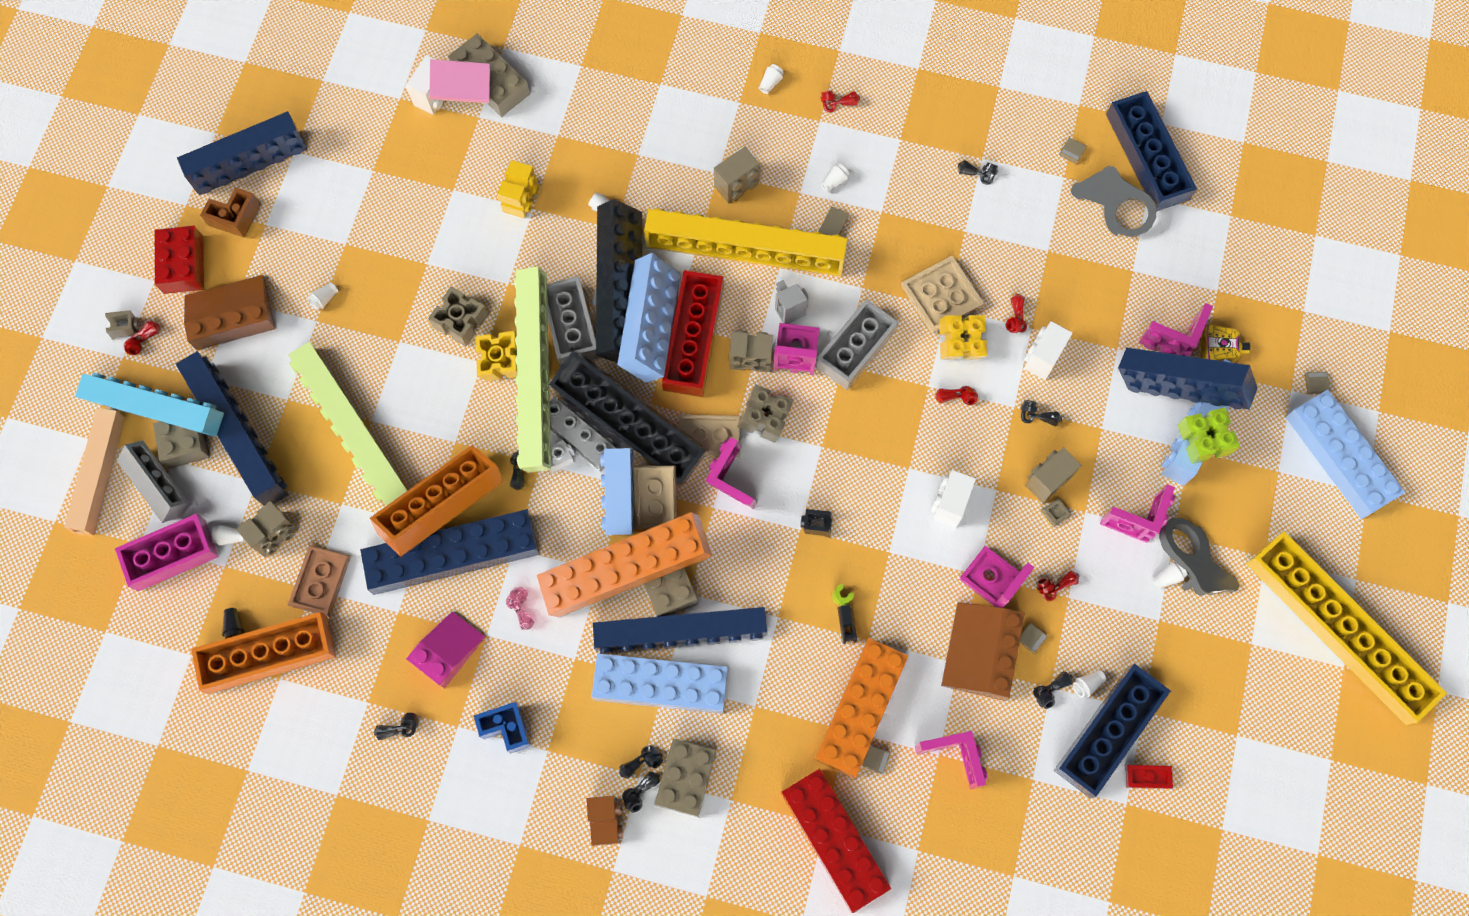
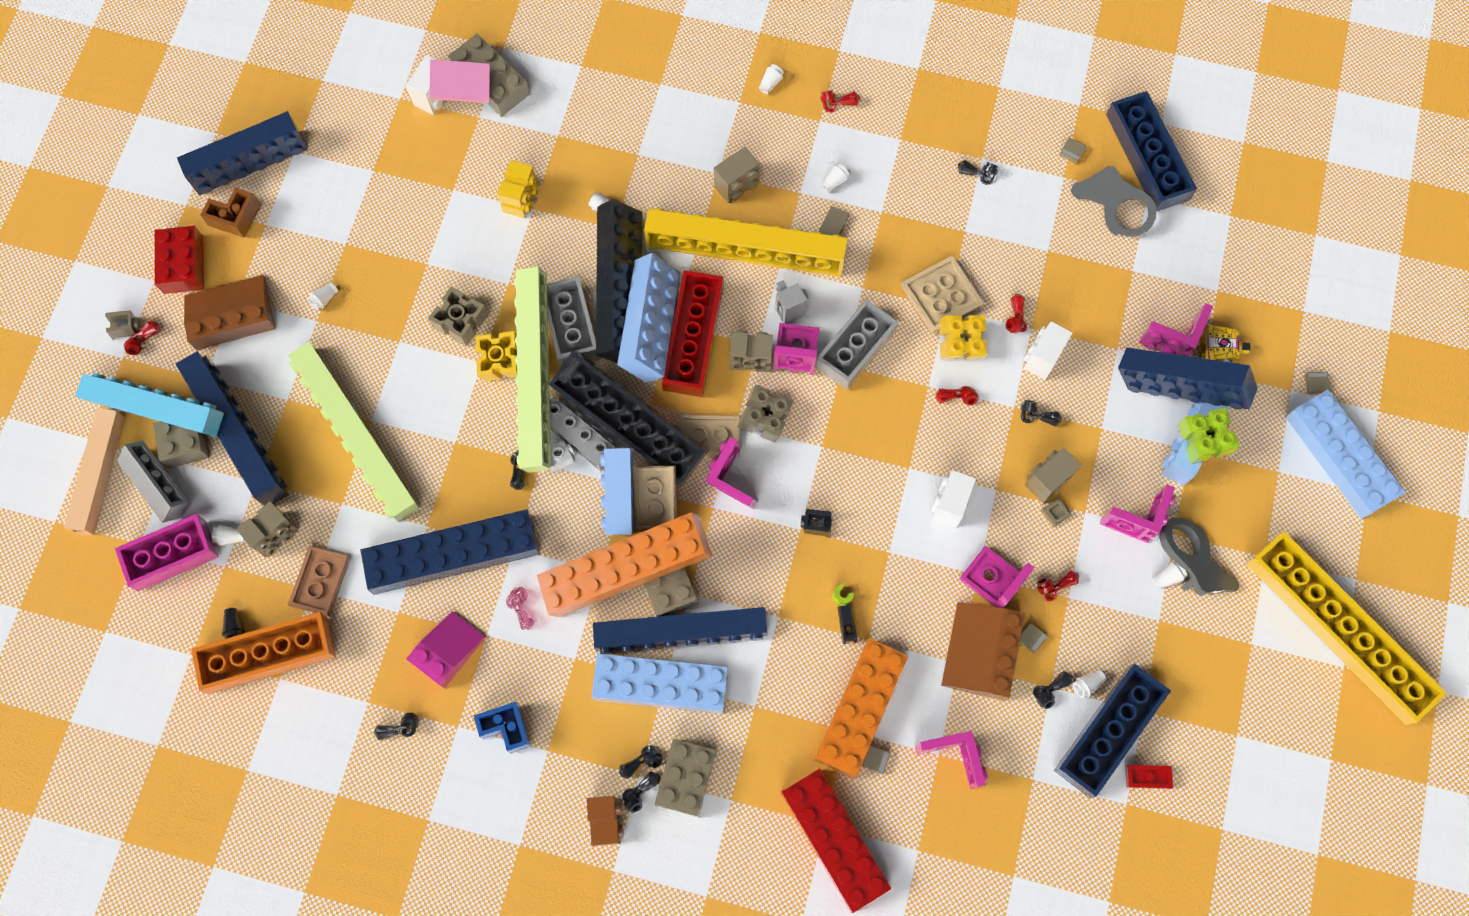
(436, 500): orange brick -> none

